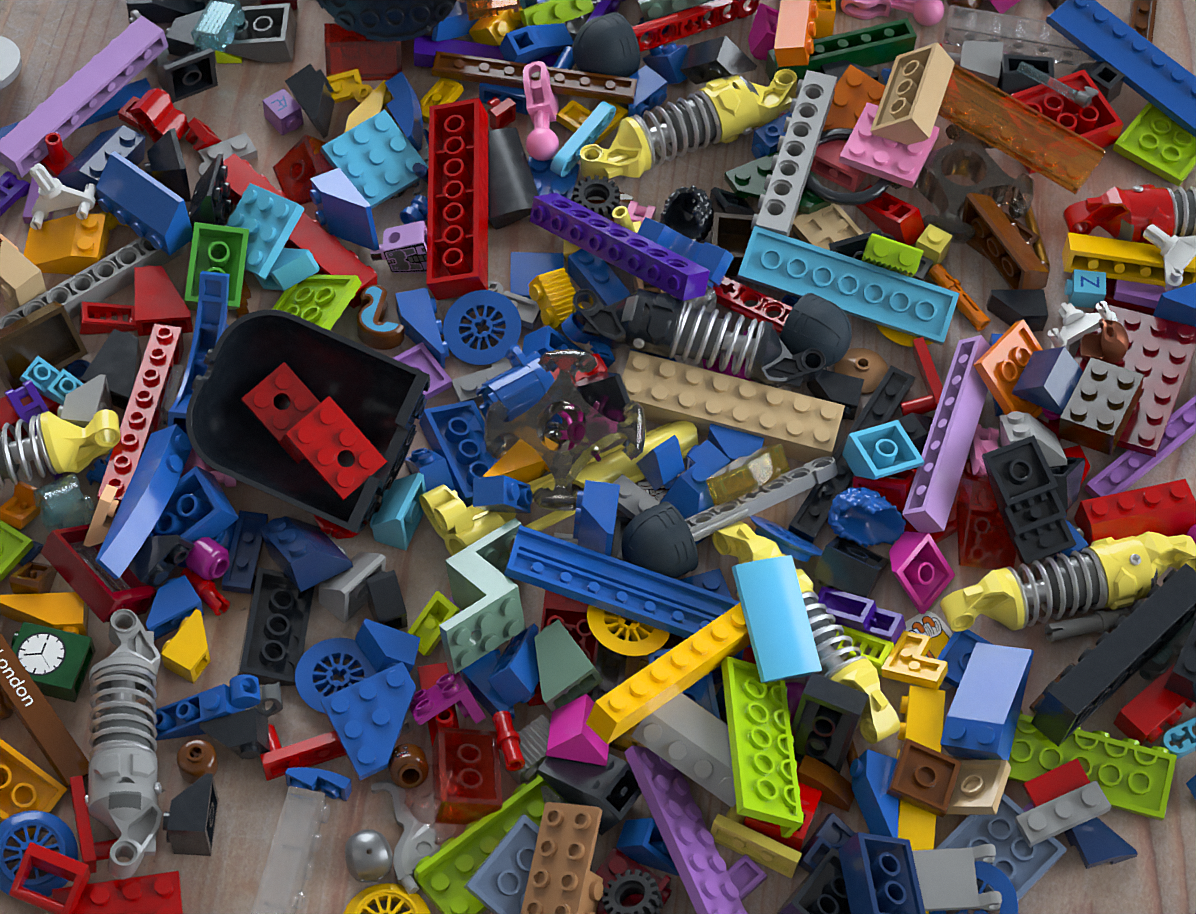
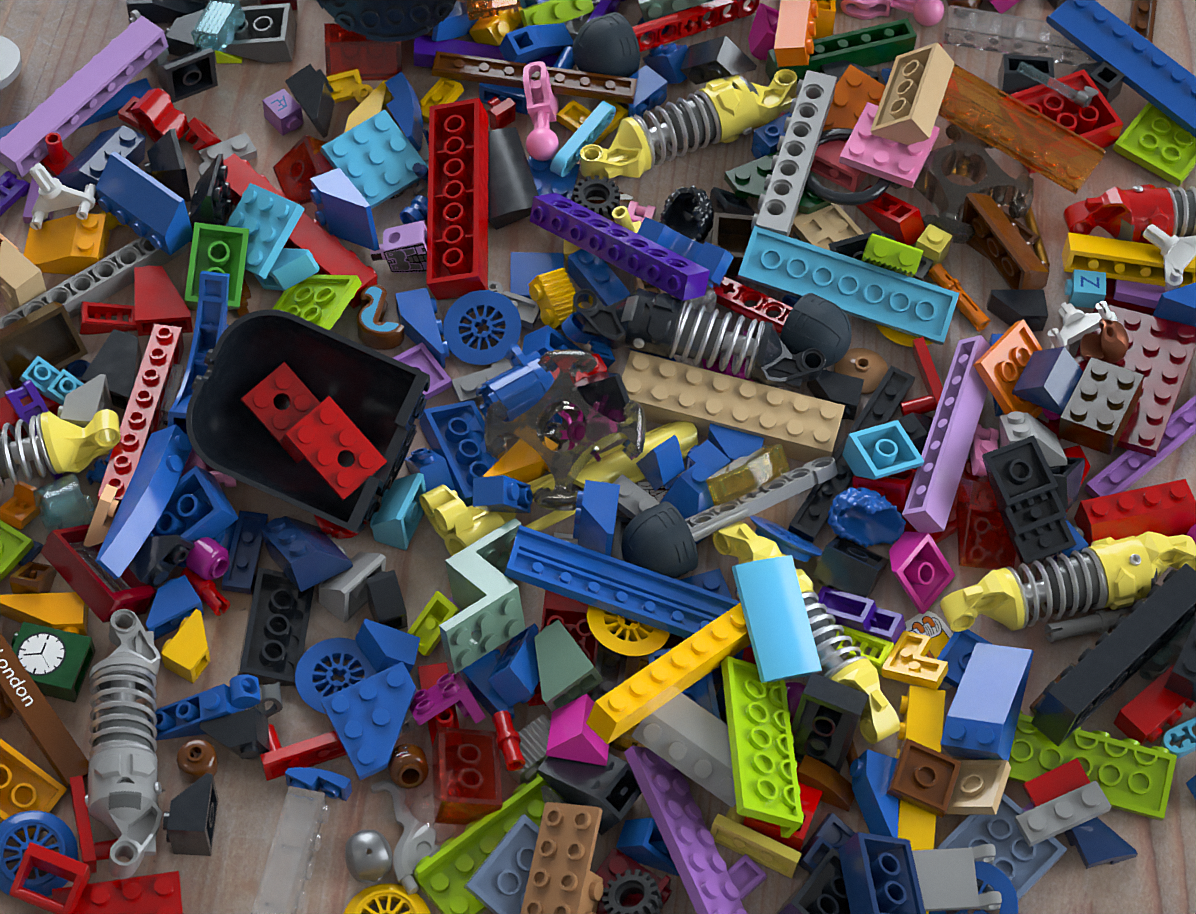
(980, 59): light grey torso -> none

